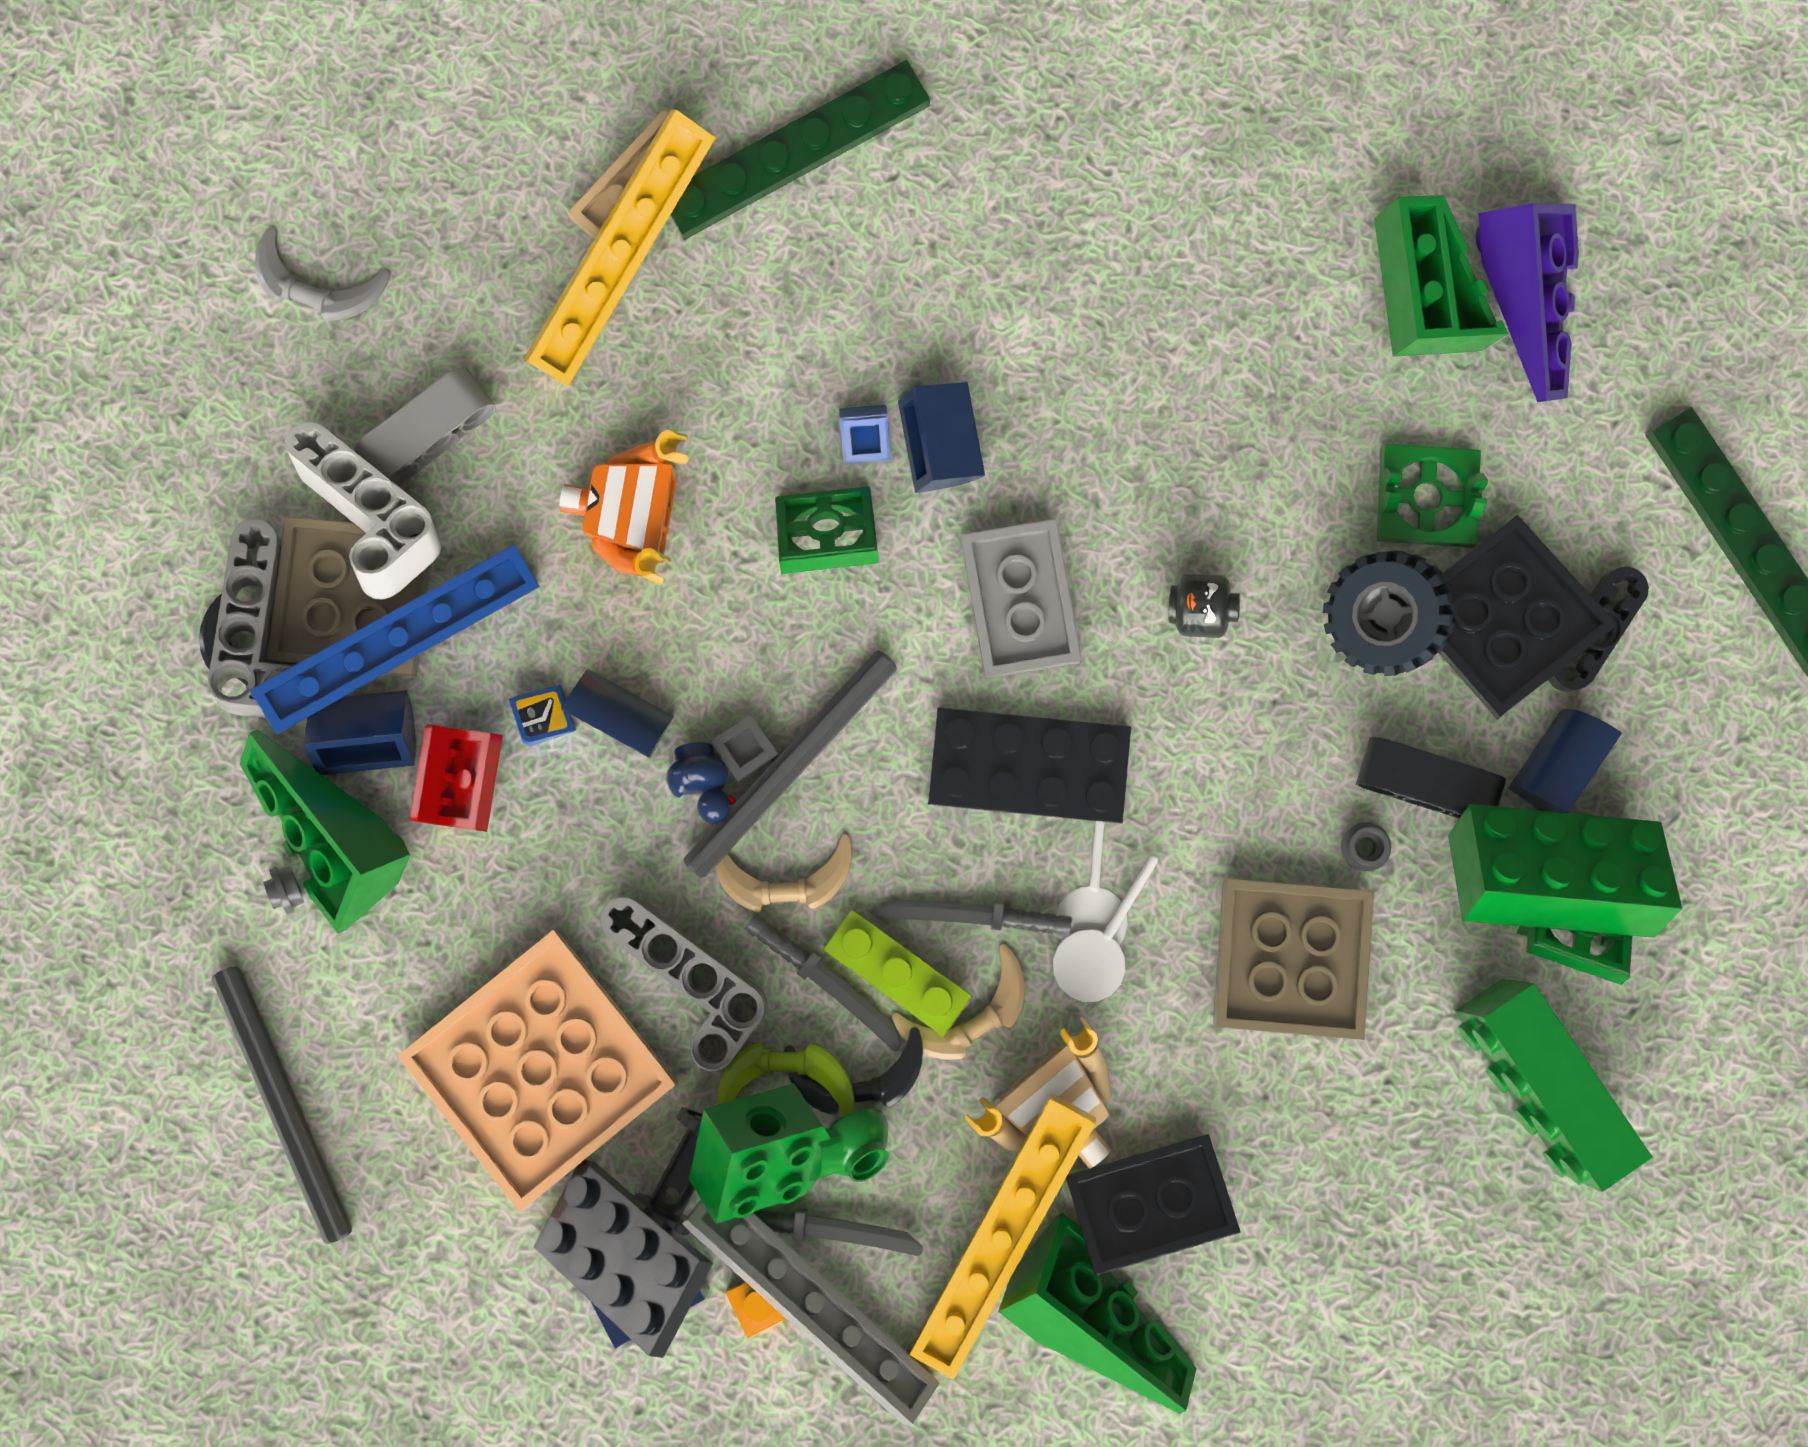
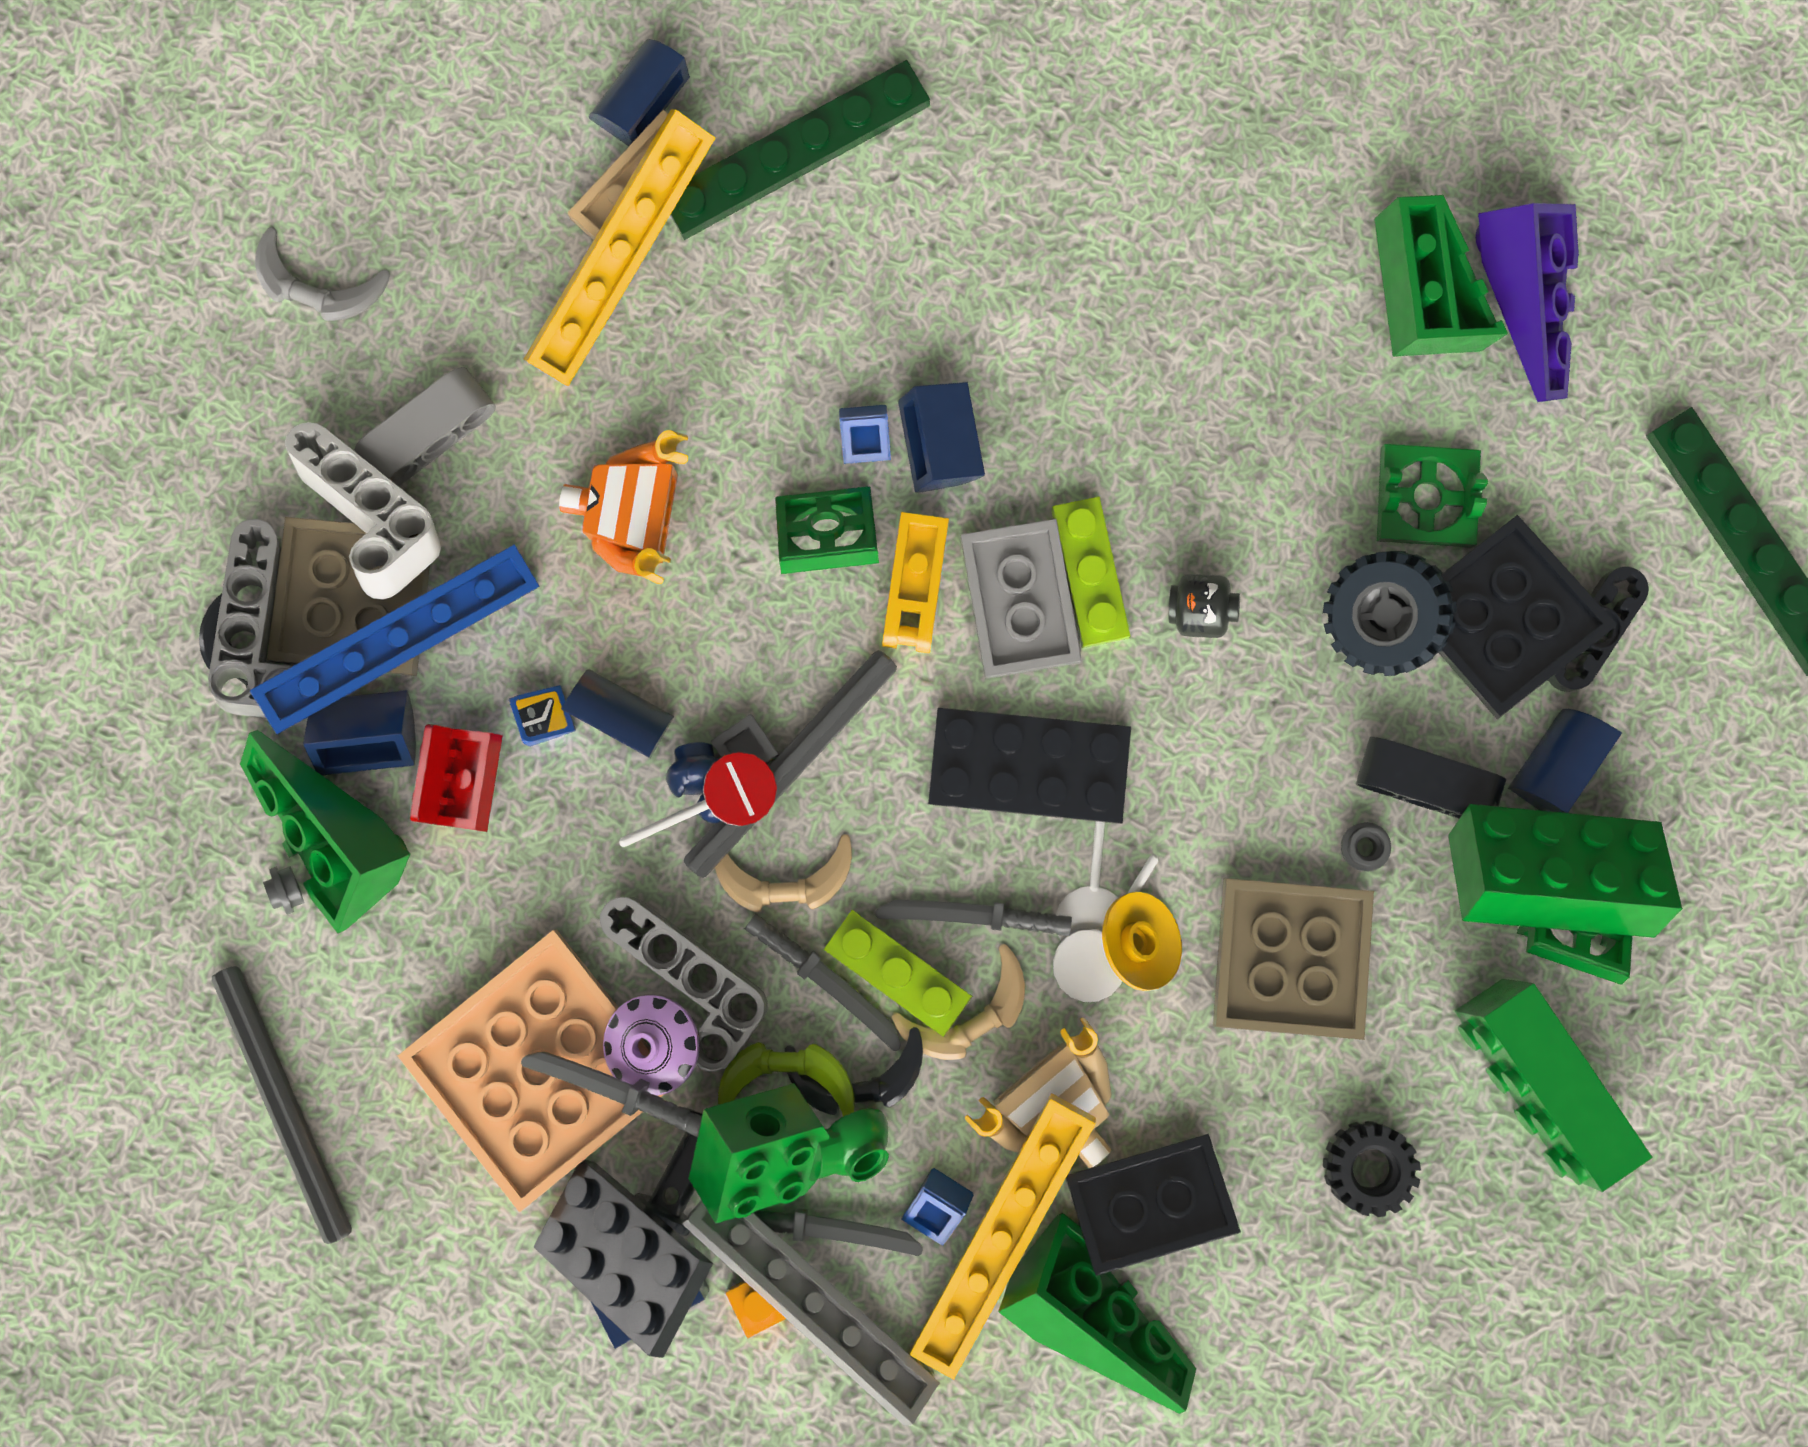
(634, 1096): none -> dark grey sword
(641, 91): none -> dark blue brick
(671, 1037): none -> lavender dish
(735, 790): none -> red piece
(915, 580): none -> yellow plate
(938, 1206): none -> blue slope
(1091, 572): none -> lime plate
(1142, 941): none -> yellow dish
(1401, 1168): none -> black tyre

